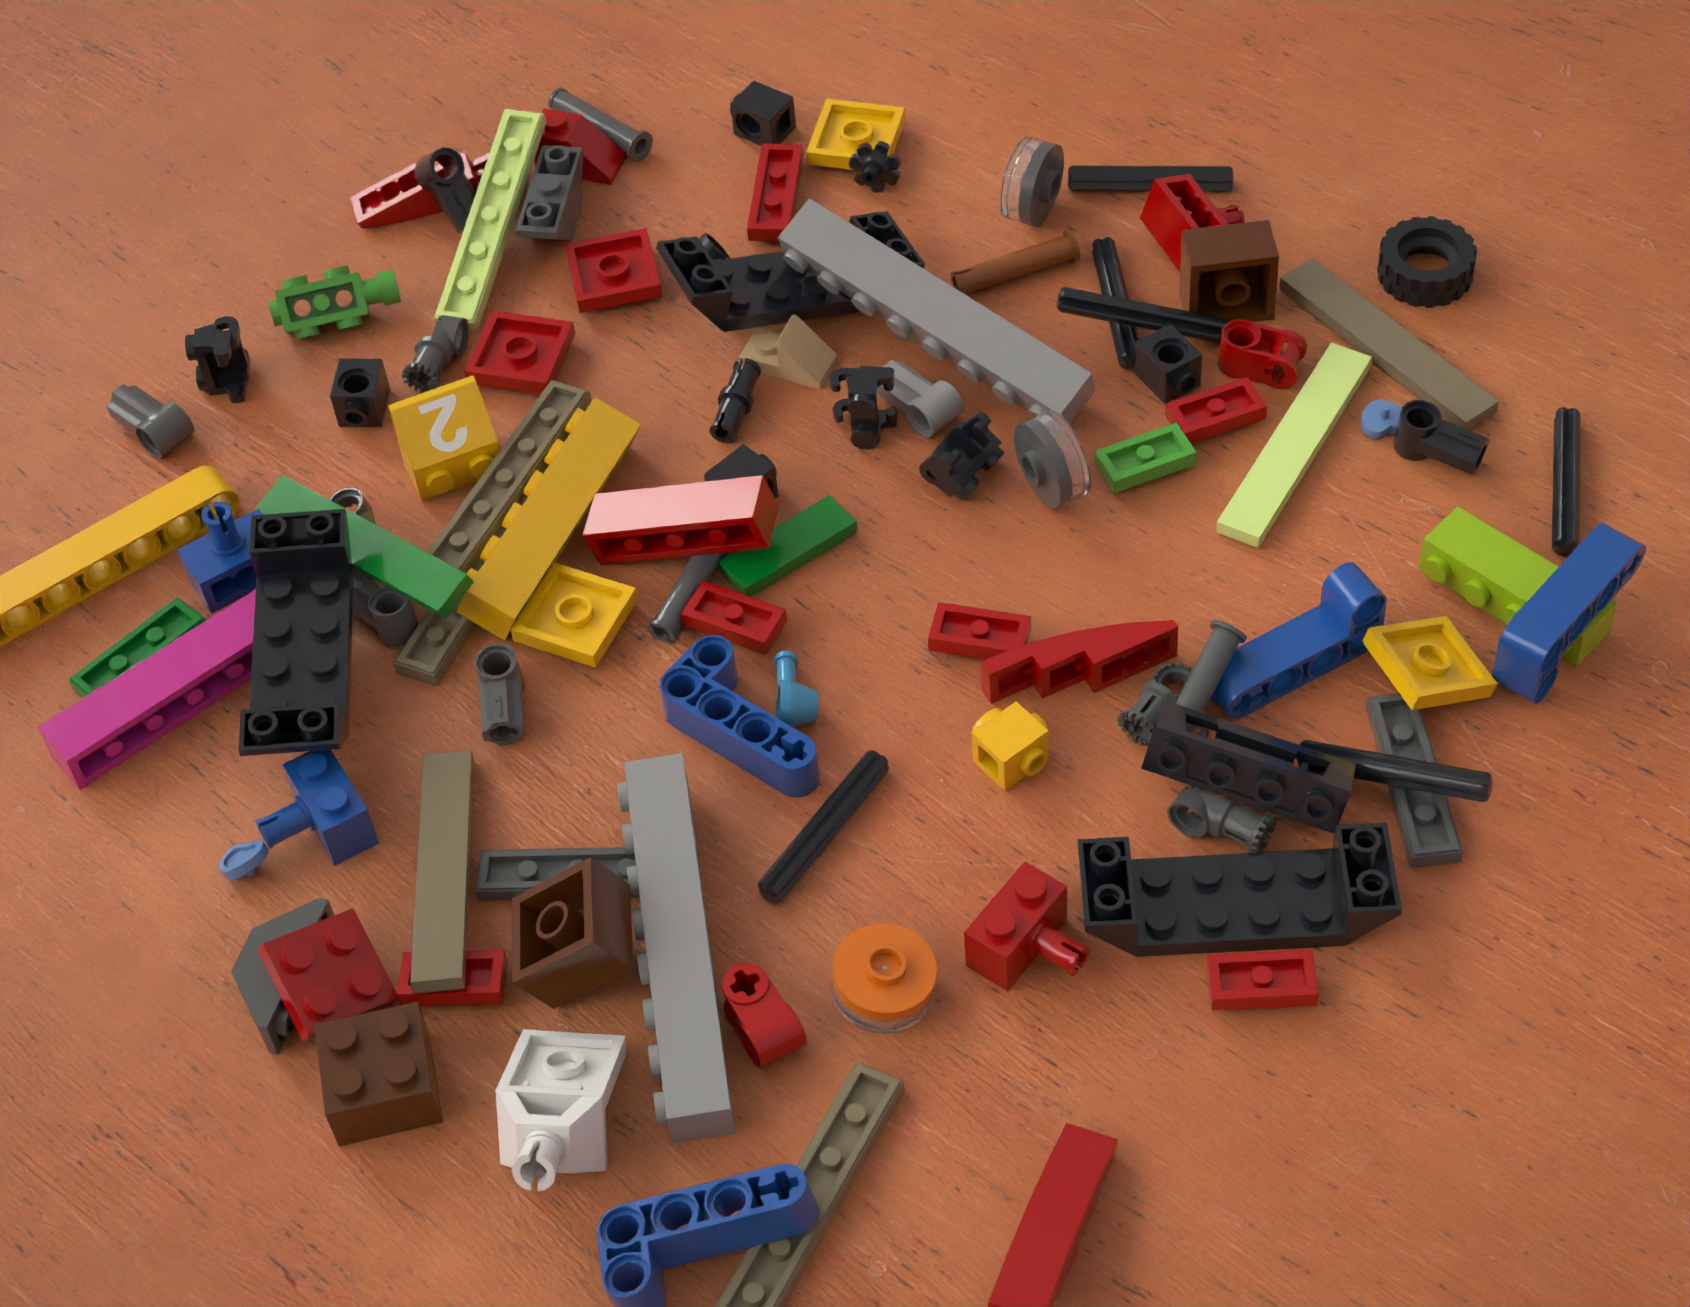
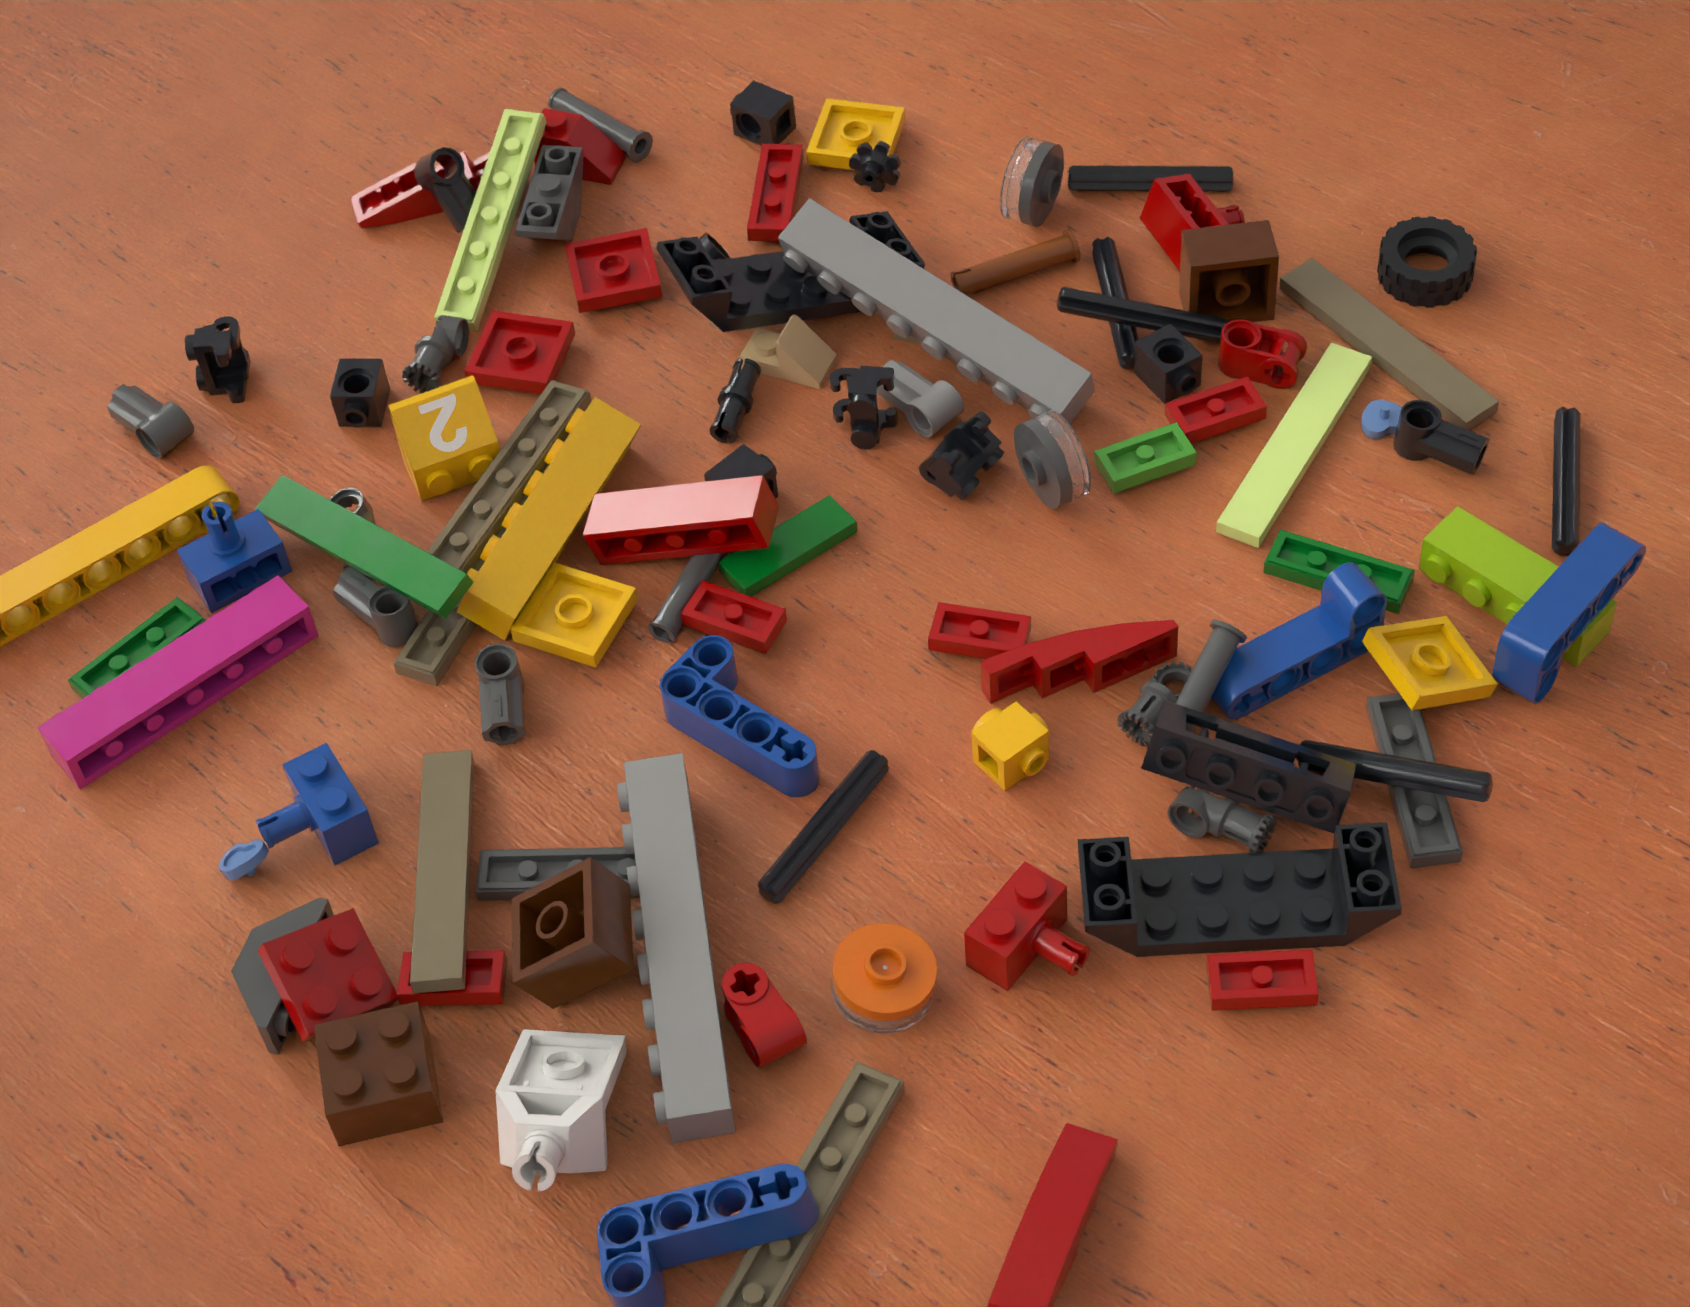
(300, 634): black slope -> none
(323, 302): bright green brick -> none
(794, 702): dark azure bar -> none
(1311, 561): none -> green tile

